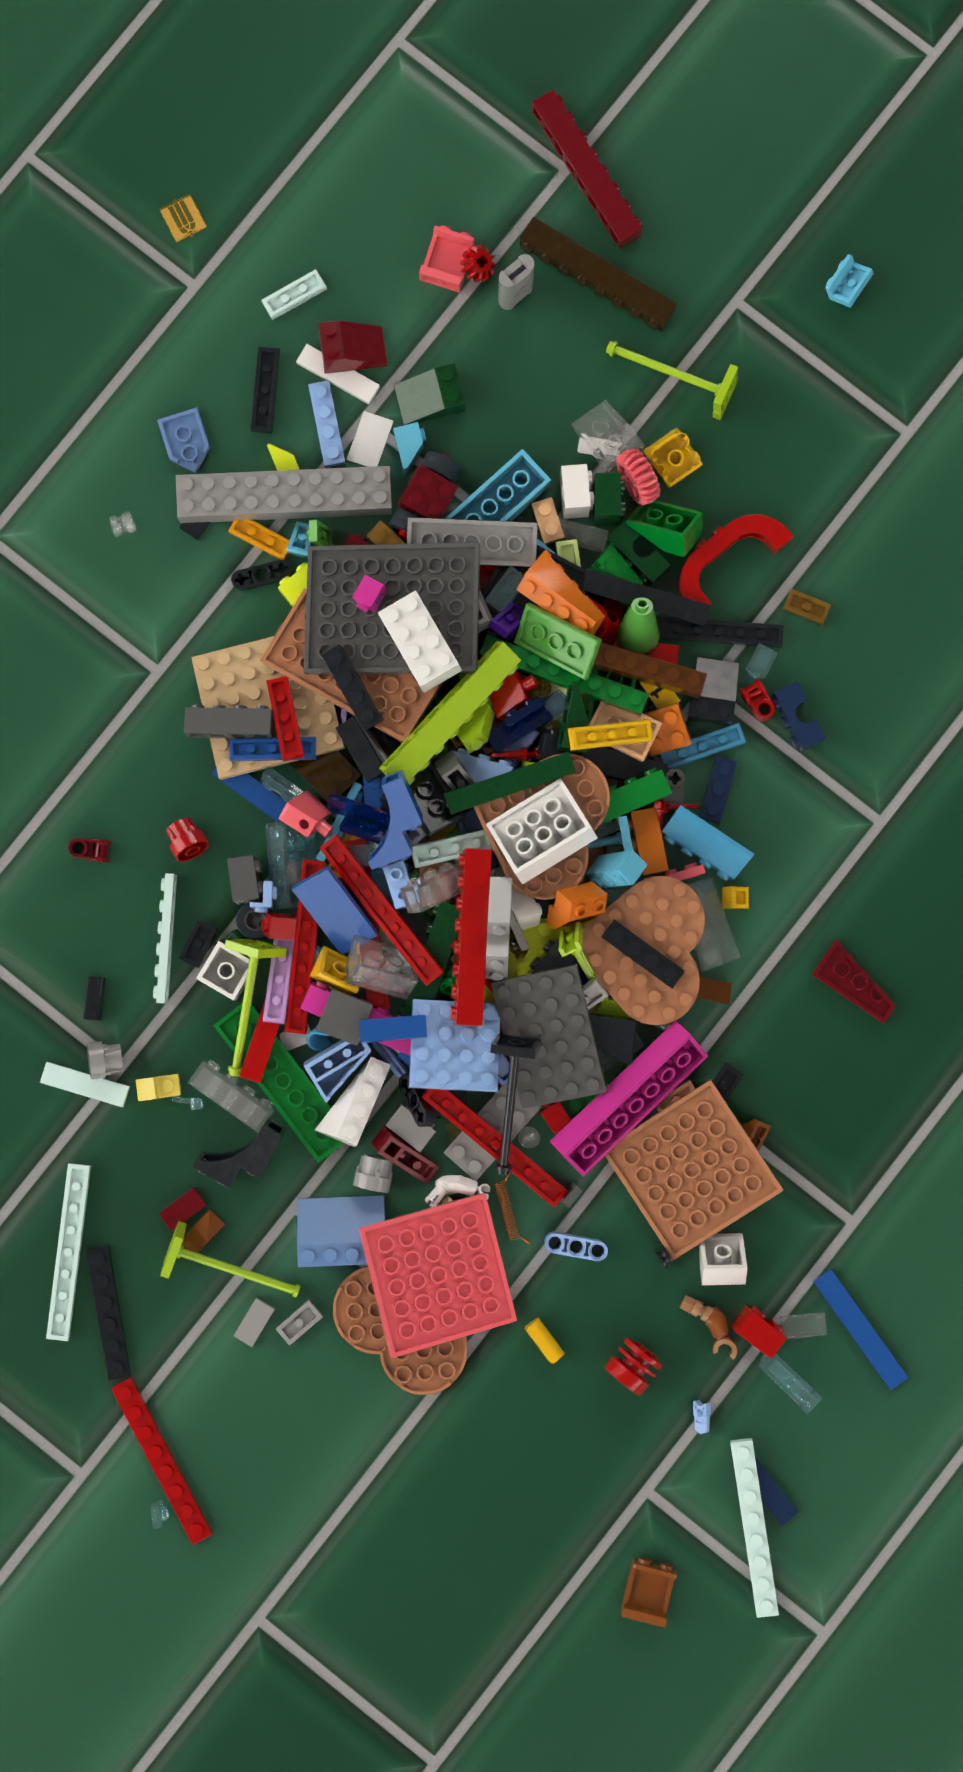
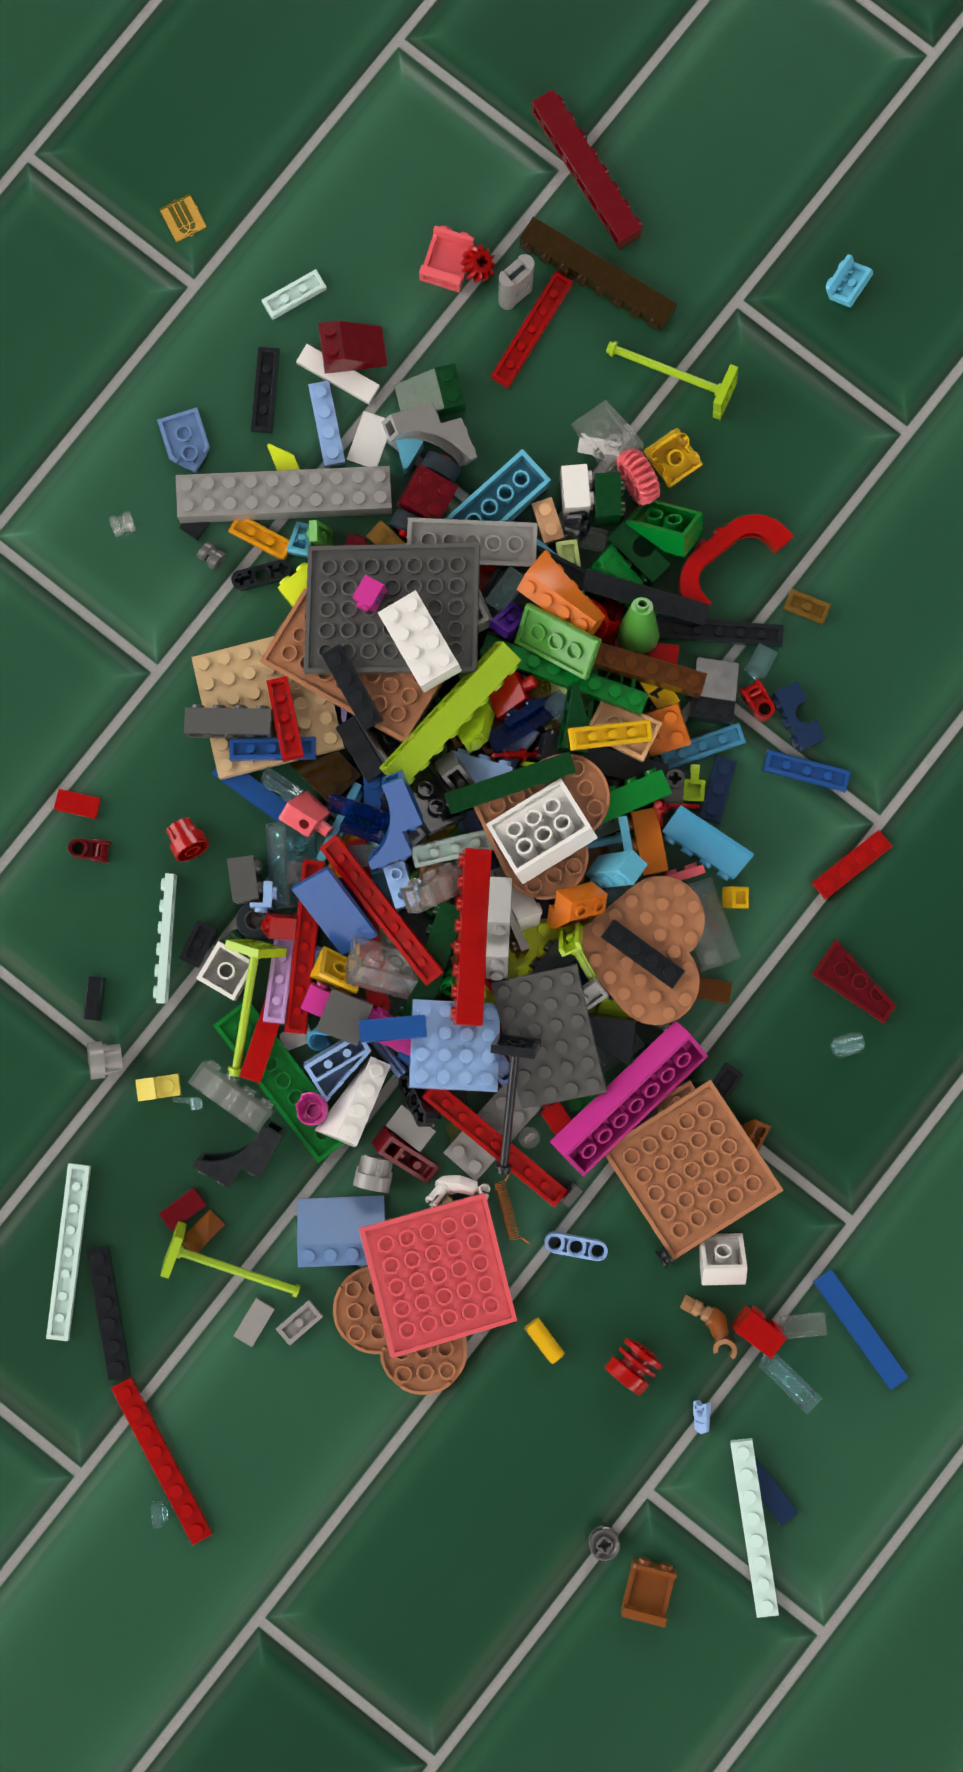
(77, 804): none -> red tile
(80, 1083): light aqua tile -> none
(211, 555): none -> dark grey wheel
(312, 1108): none -> dark pink hair
(424, 425): none -> light grey arch
(531, 330): none -> red tile
(578, 525): none -> black piece
(604, 1543): none -> flat silver wheel
(694, 788): none -> lime plate
(806, 771): none -> blue tile
(847, 1044): none -> clear light blue brick
(851, 864): none -> red plate

